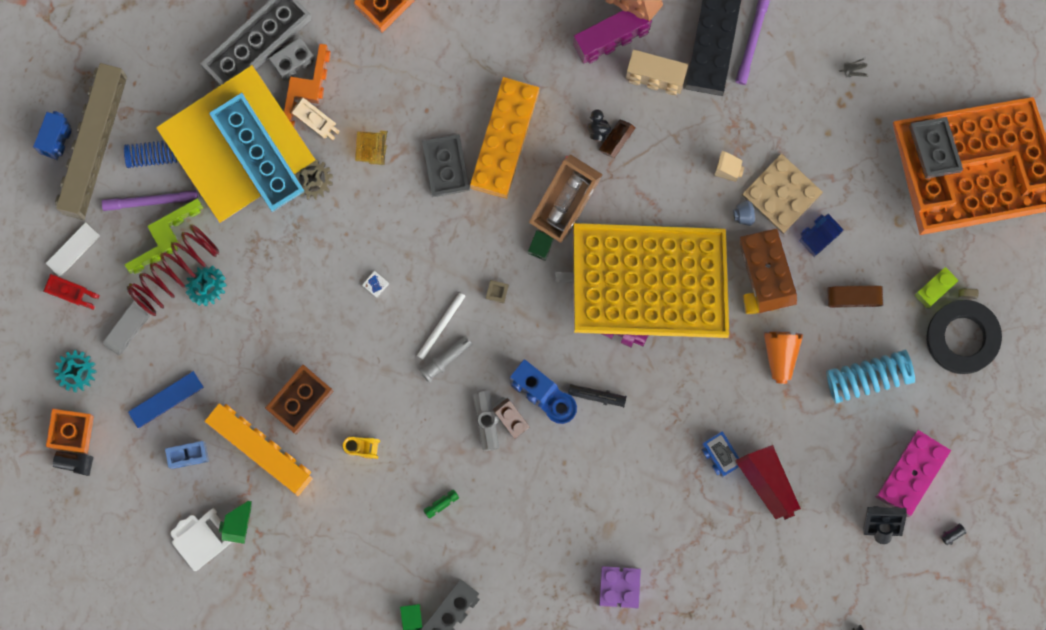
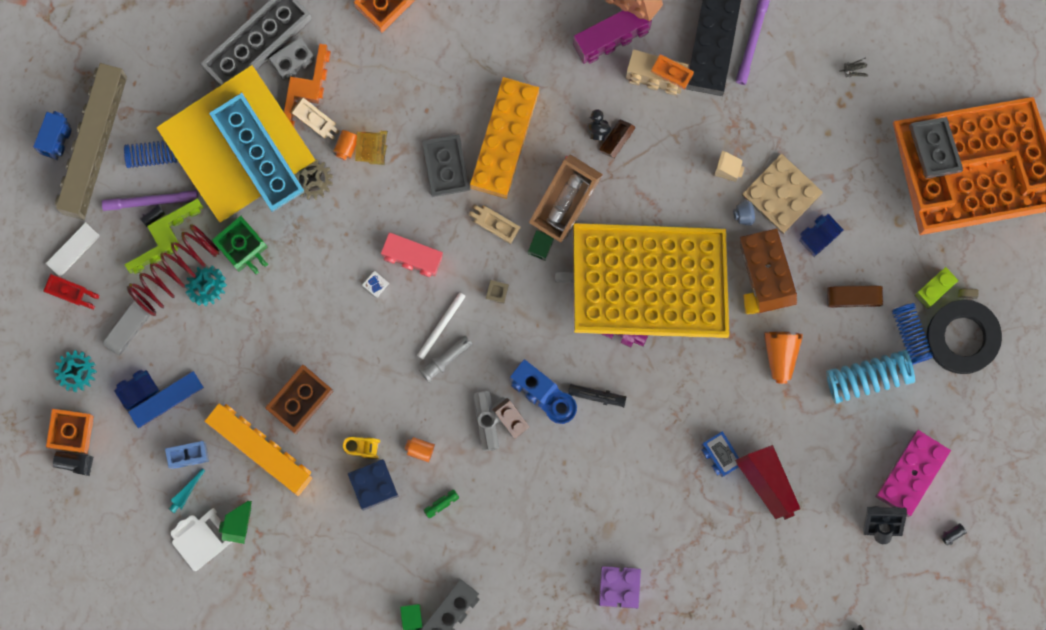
(136, 390): none -> clear blue brick
(152, 215): none -> black pin
(180, 499): none -> teal piece
(241, 256): none -> green hinge
(345, 145): none -> orange brick
(373, 485): none -> dark blue brick
(411, 255): none -> coral brick
(419, 449): none -> orange brick
(495, 223): none -> tan hinge
(672, 71): none -> orange plate
(916, 359): none -> blue piece

